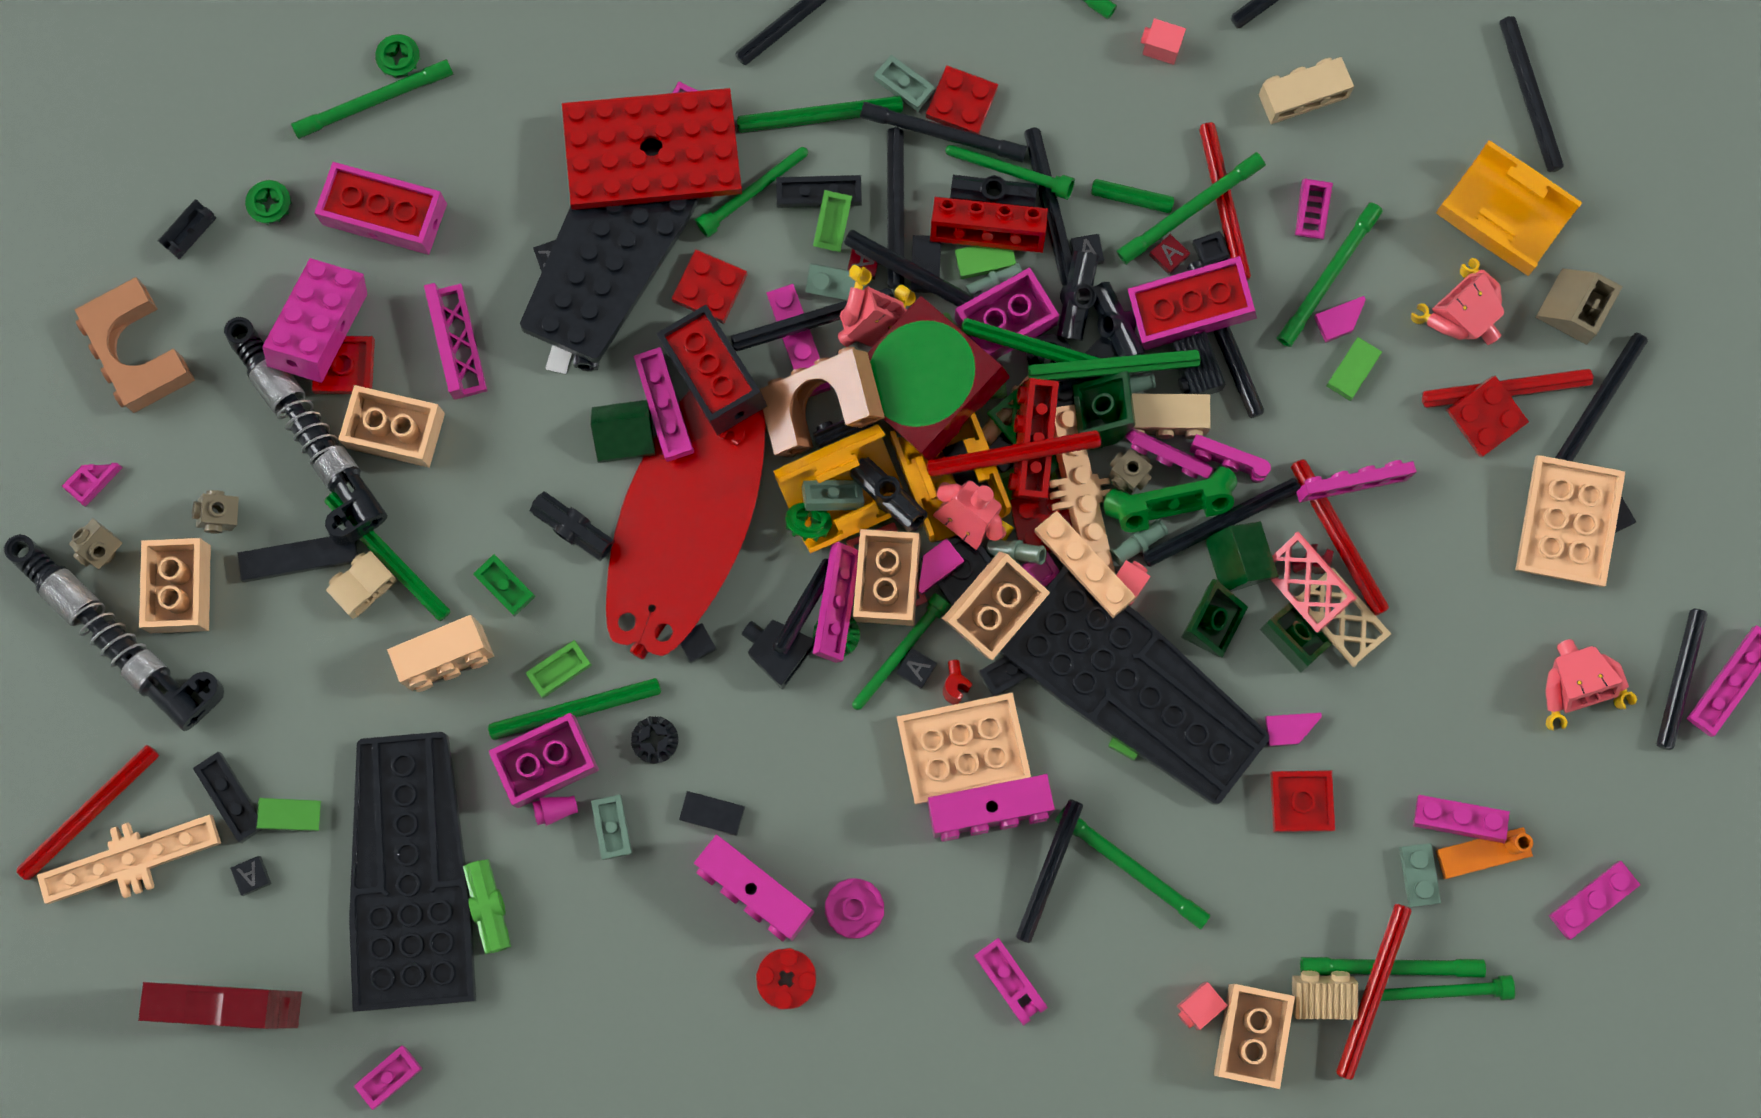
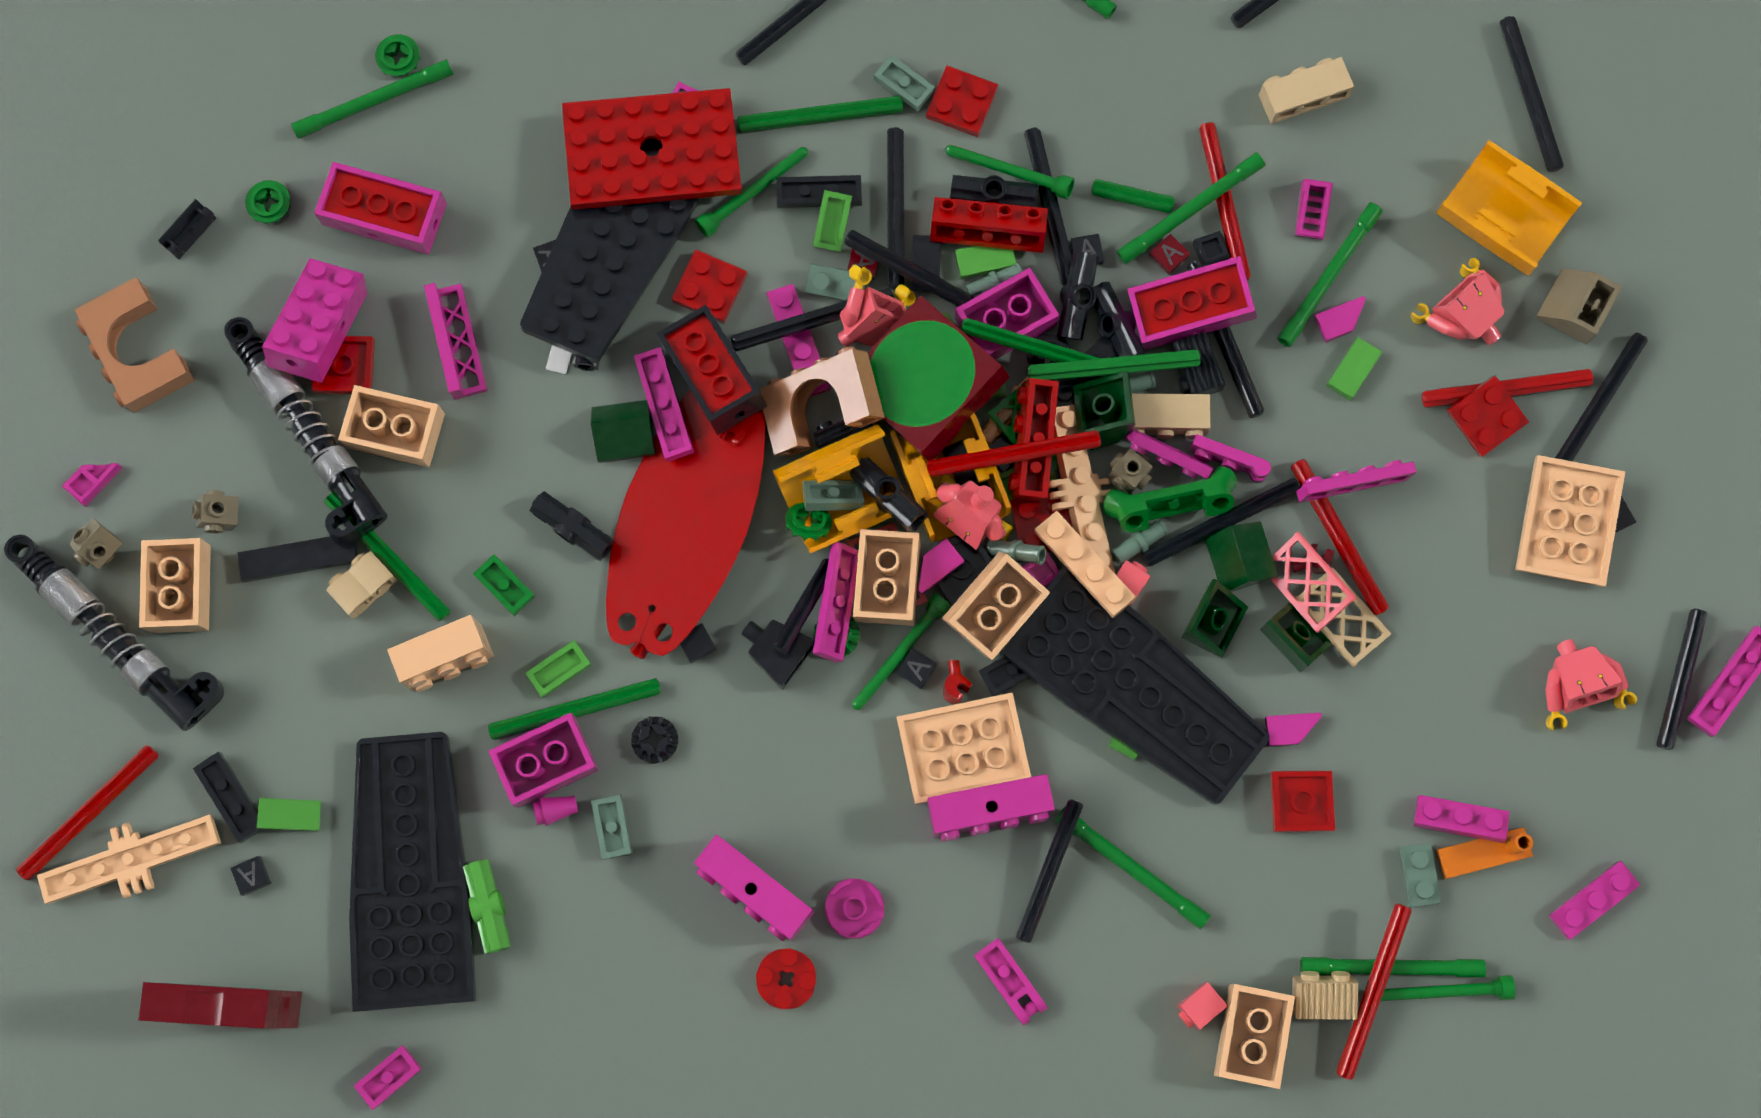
(712, 813): black tile -> none
(886, 116): black piece -> none
(1162, 41): coral brick -> none

